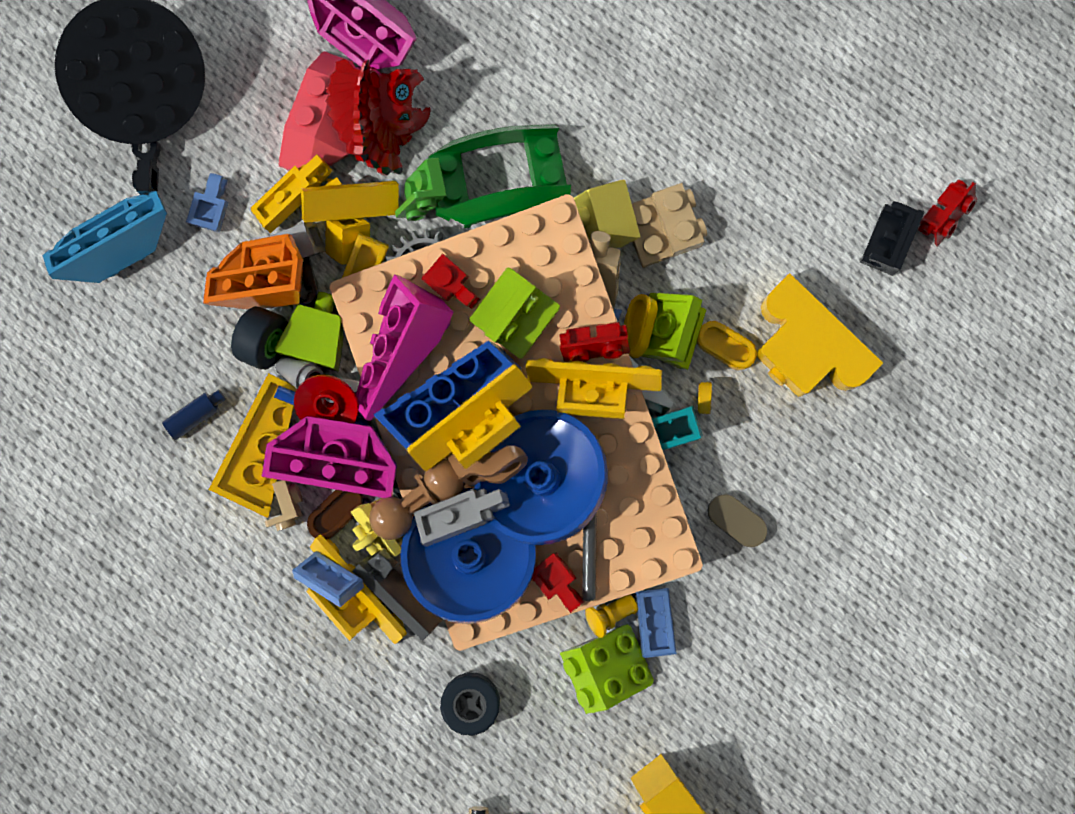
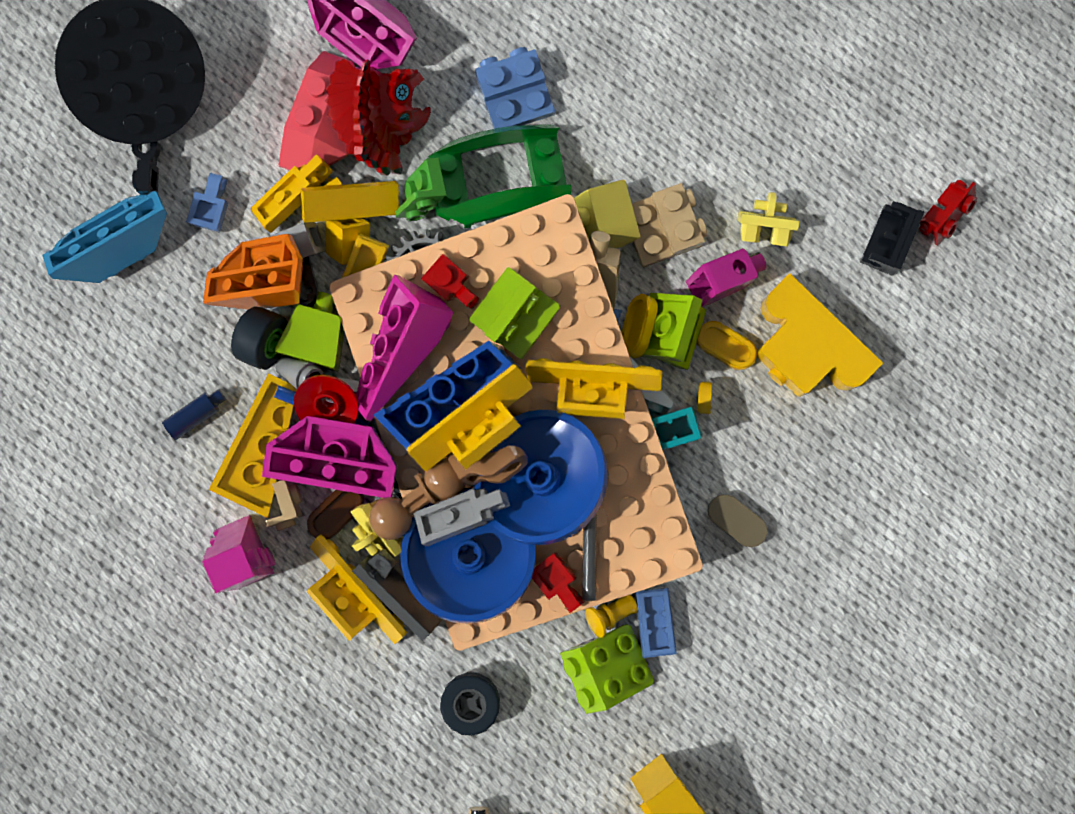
(237, 557): none -> dark pink wedge
(328, 579): medium blue plate -> none
(514, 89): none -> medium blue plate
(609, 343): red hinge -> none
(725, 276): none -> dark pink torso
(781, 226): none -> light yellow hips

